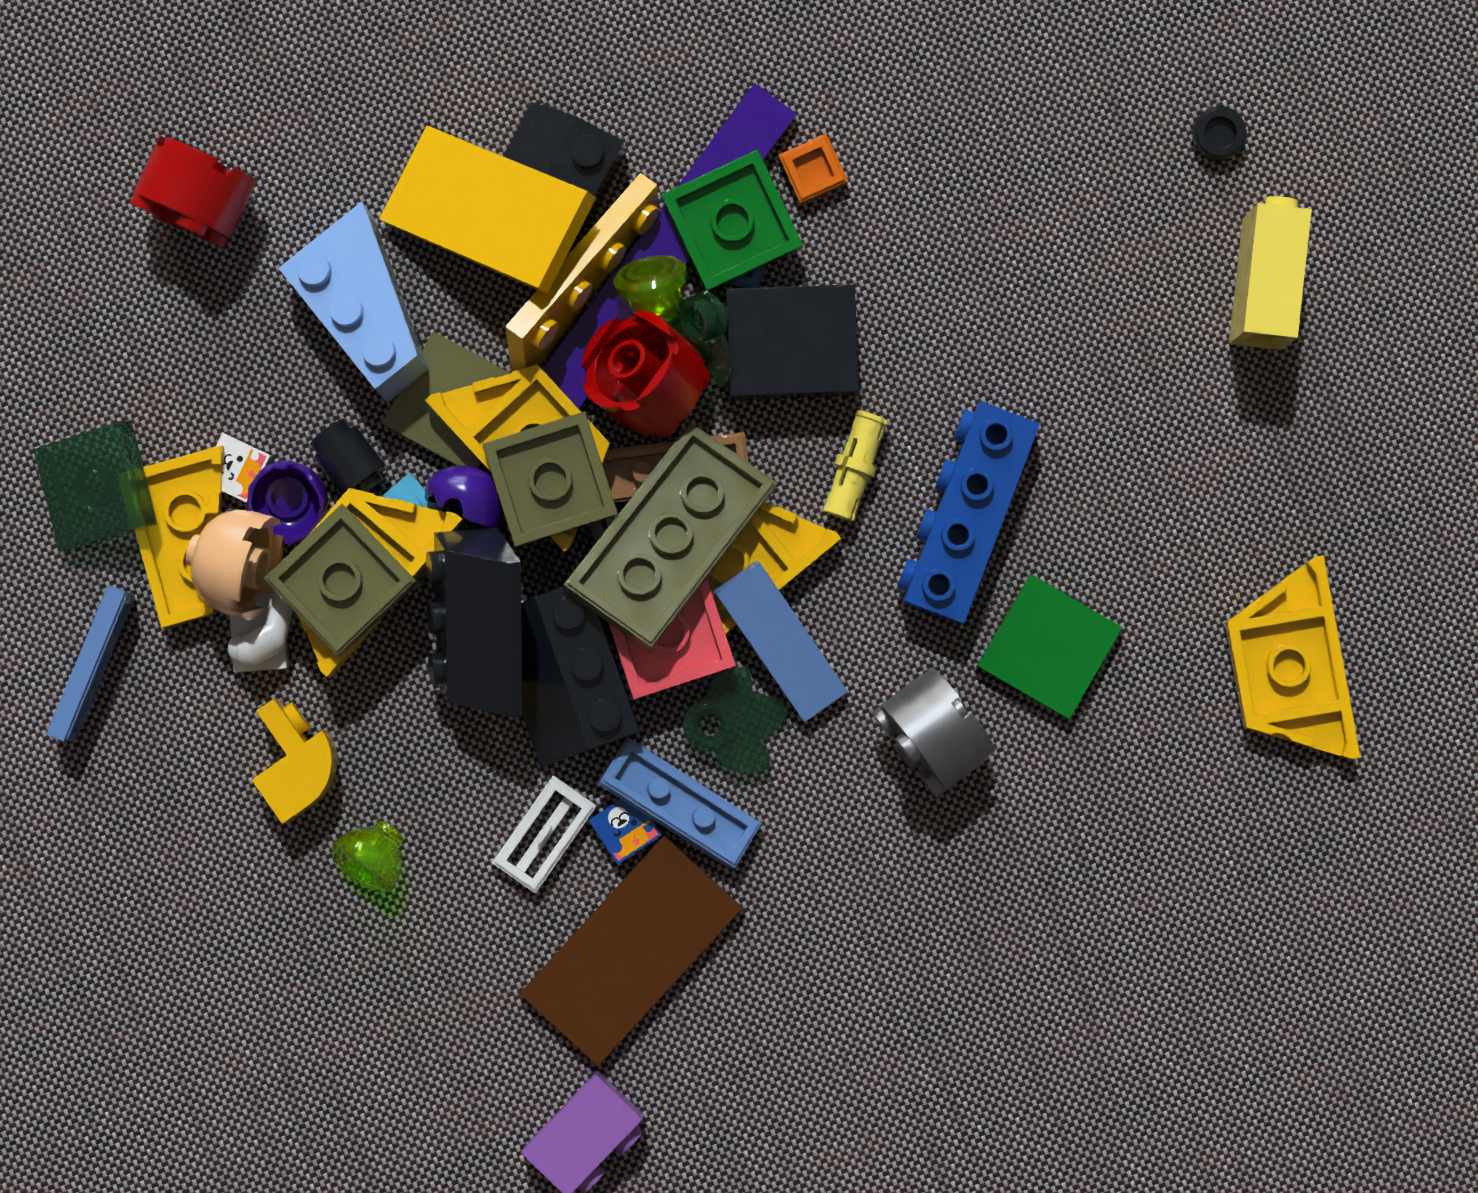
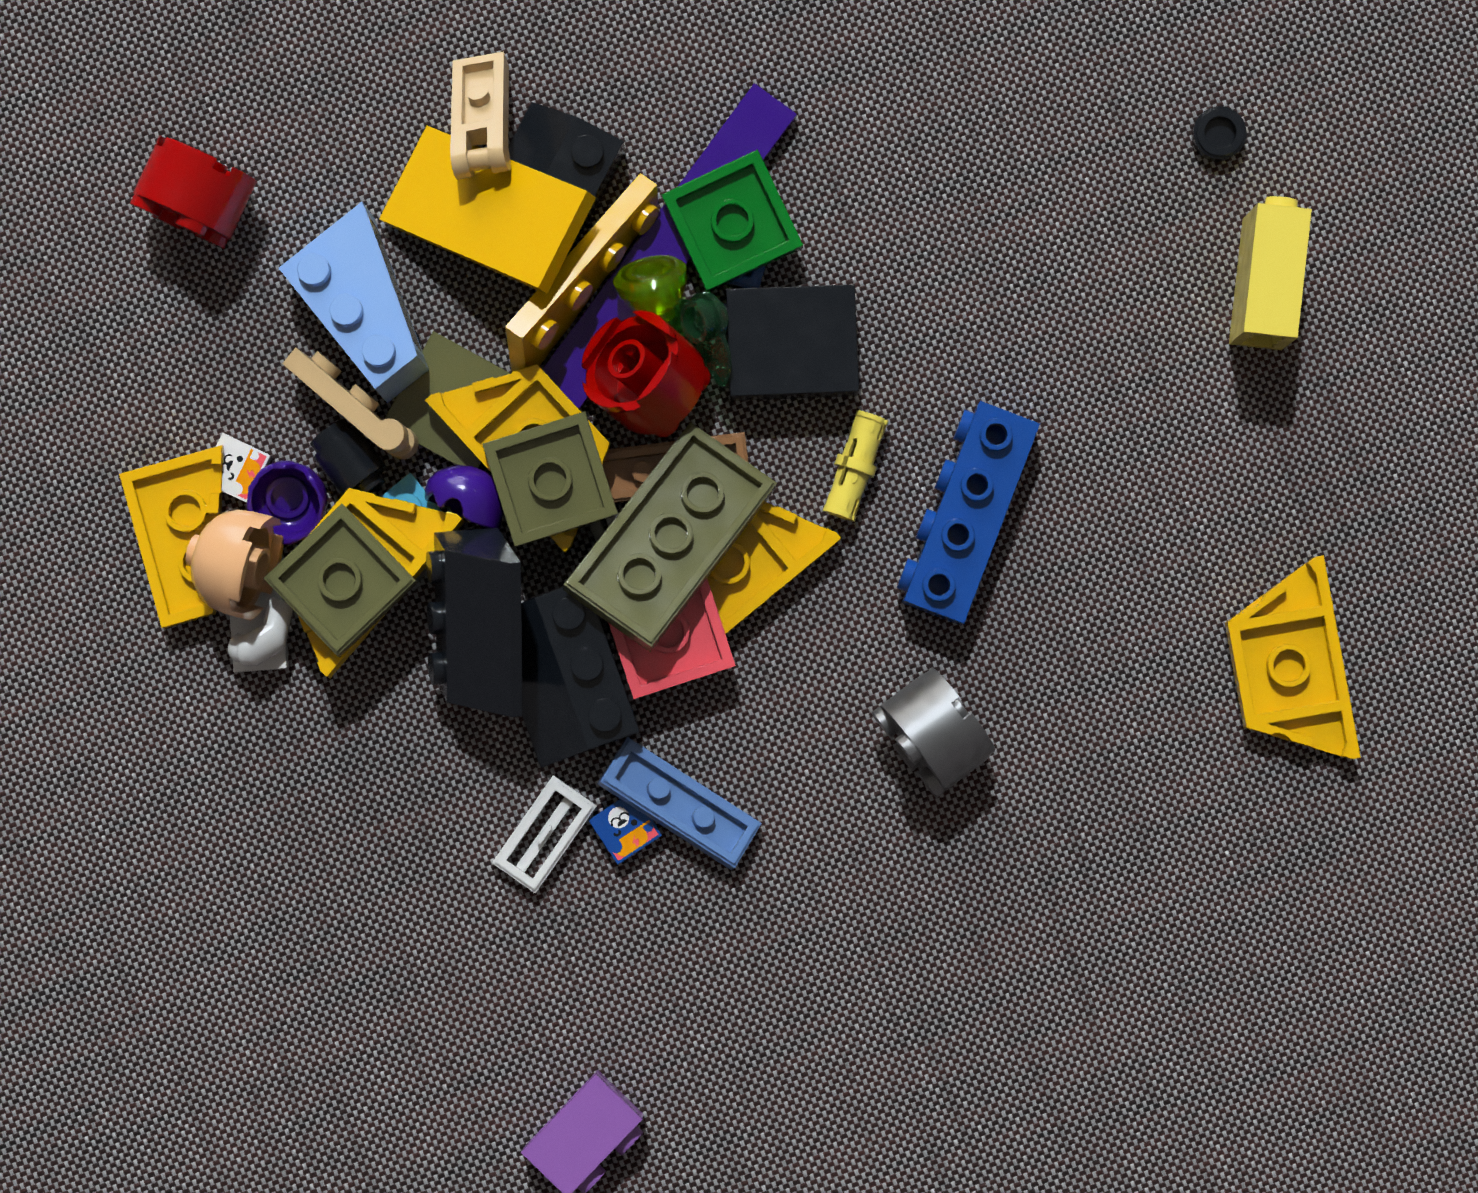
(91, 664): medium blue tile -> none
(95, 486): clear green tile -> none
(305, 771): yellow brick -> none
(353, 405): none -> tan plate
(370, 856): clear neon green brick -> none
(480, 115): none -> tan plate
(631, 950): reddish brown tile -> none
(743, 721): clear green plate -> none
(780, 641): medium blue tile -> none
(813, 169): orange tile -> none
(1049, 646): green tile -> none

